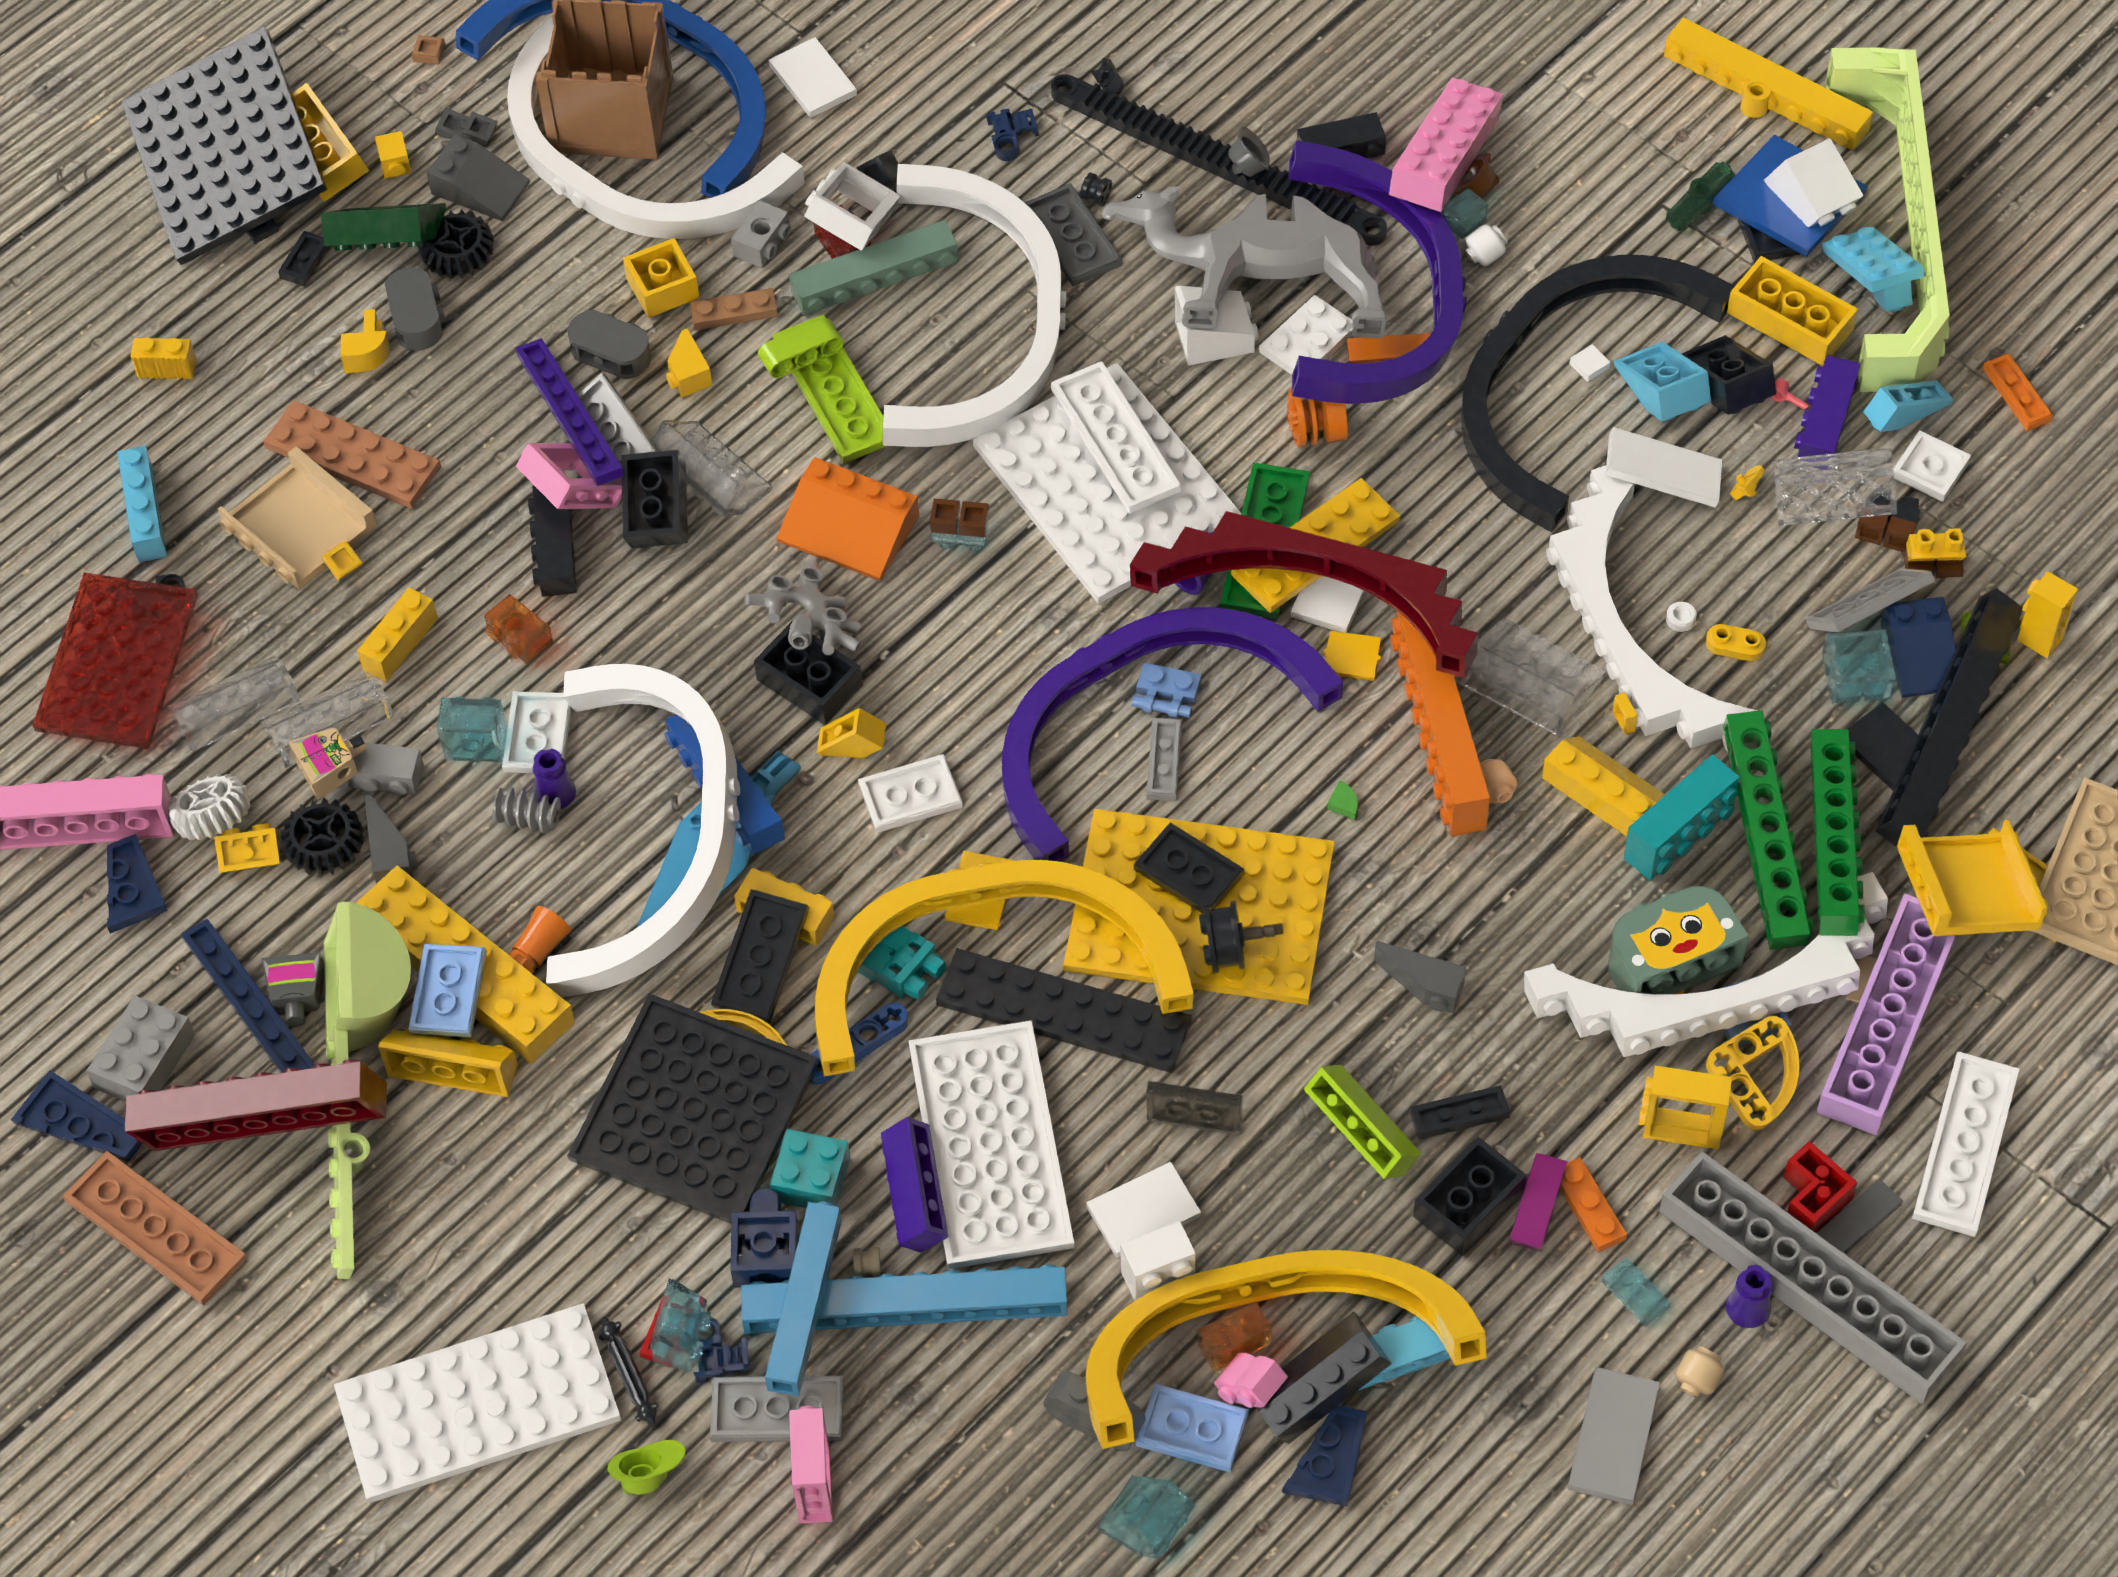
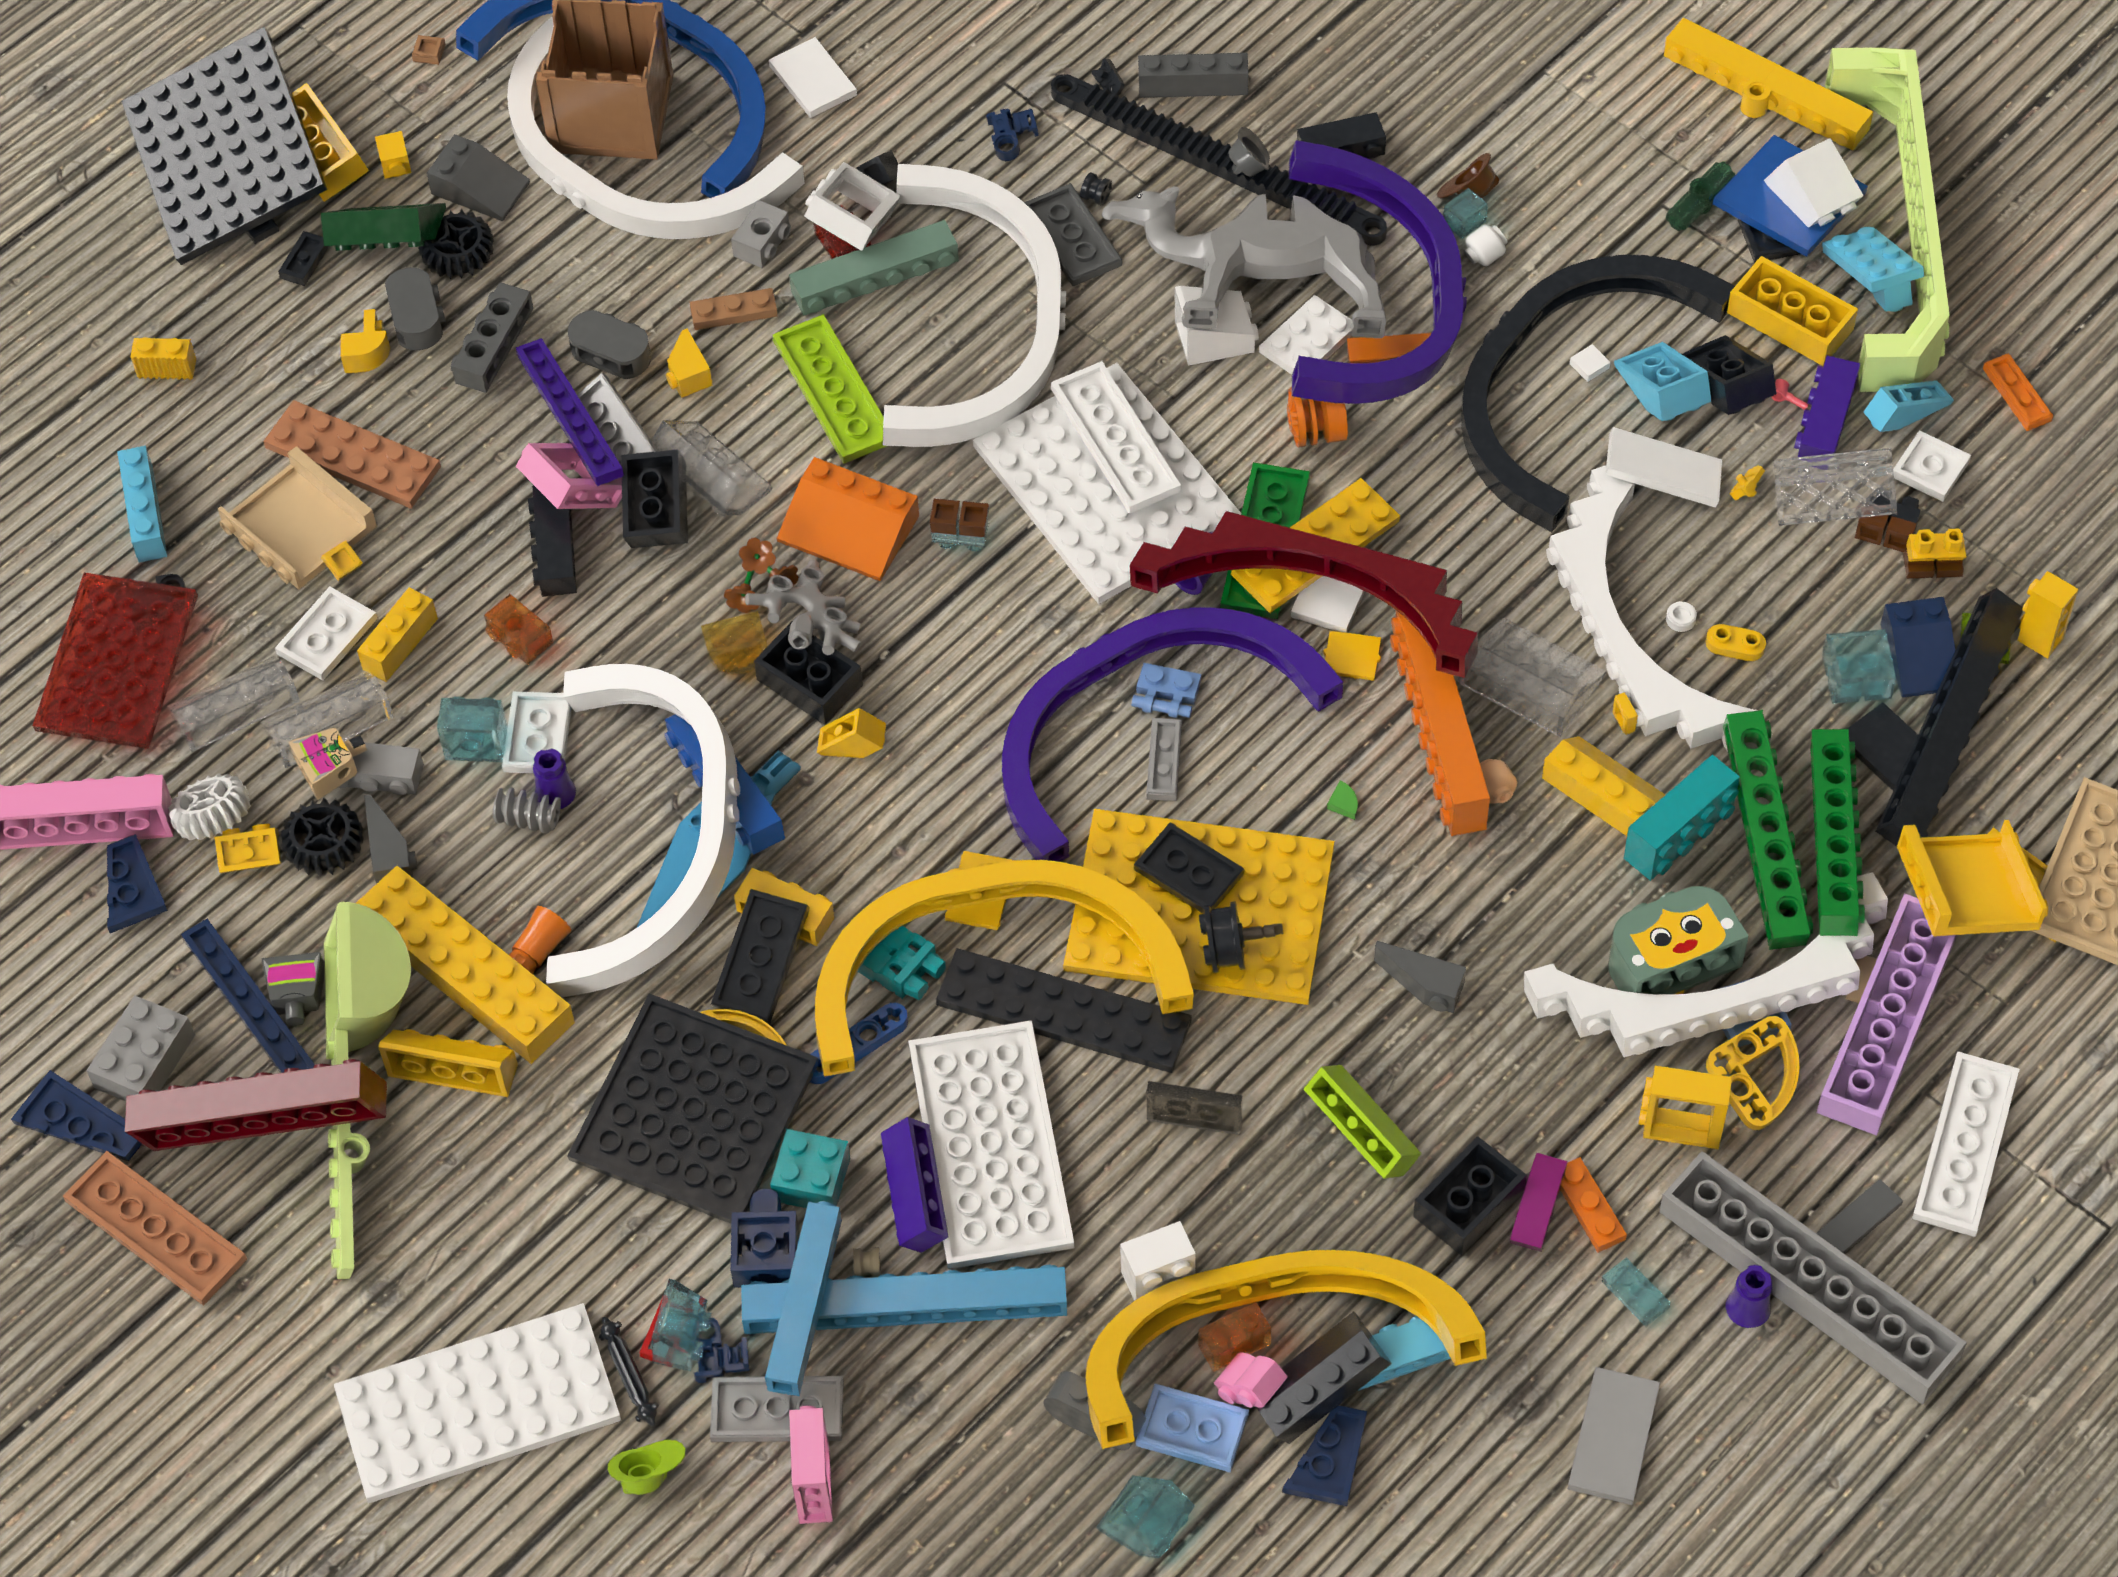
(326, 633): none -> white plate
(447, 990): light blue tile -> none
(475, 128): dark grey slope -> none
(492, 337): none -> dark grey brick
(661, 277): yellow brick -> none
(735, 643): none -> clear yellow slope
(756, 558): none -> dark orange plant
(800, 348): lime beam -> none
(910, 793): white tile -> none
(1143, 1206): white tile -> none
(1193, 75): none -> dark grey brick
(1446, 144): bright pink brick -> none
(1459, 1112): black plate -> none
(1699, 1371): tan head -> none
(1821, 1184): red brick -> none
(1869, 600): light grey tile -> none

